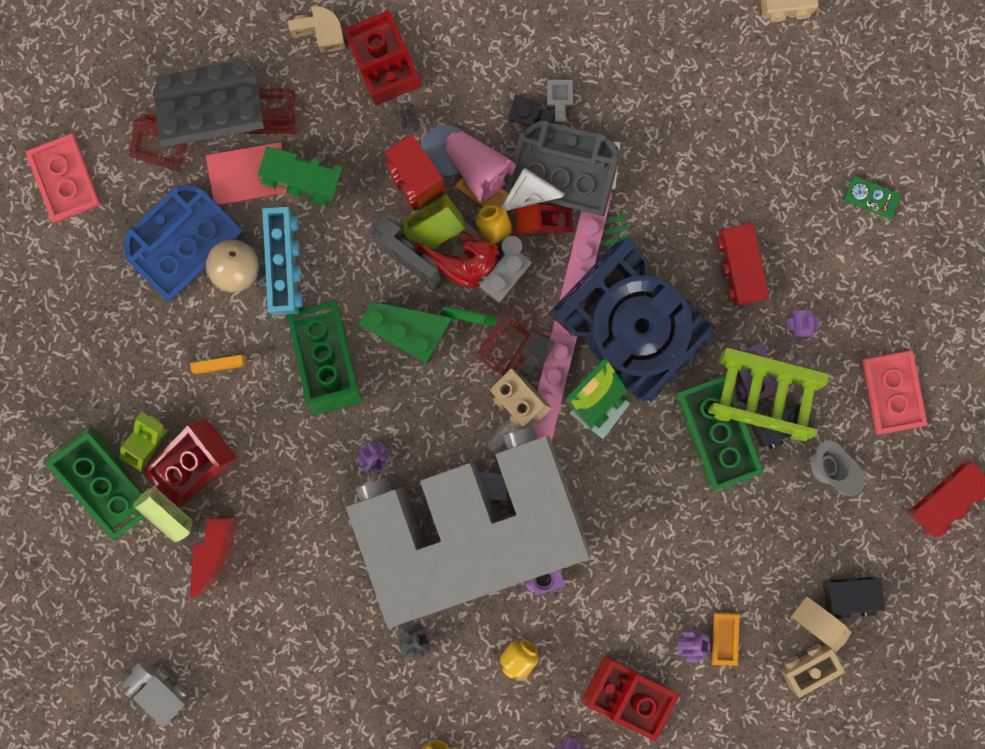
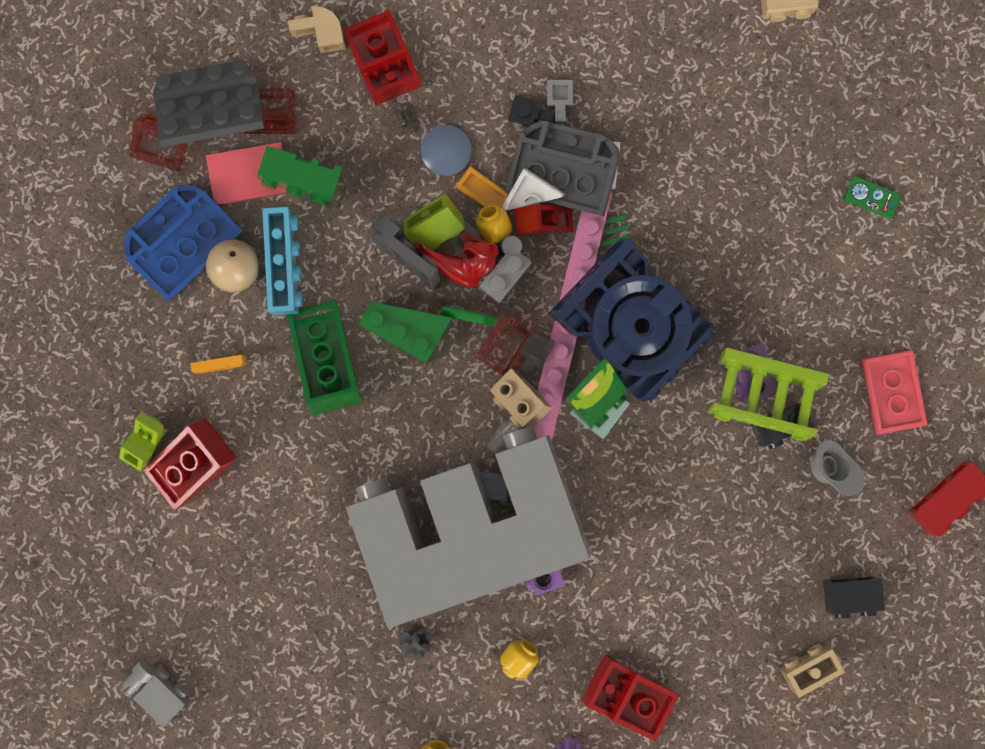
(63, 178): coral tile -> none
(97, 480): green slope -> none
(164, 514): yellowish green slope -> none
(211, 553): red slope -> none
(373, 456): medium lavender gear -> none
(414, 173): red brick -> none
(478, 164): bright pink cone -> none
(693, 645): medium lavender gear -> none
(720, 446): green brick -> none
(725, 639): light orange tile -> none
(742, 264): red brick -> none
(803, 323): medium lavender gear -> none
(821, 624): tan brick -> none

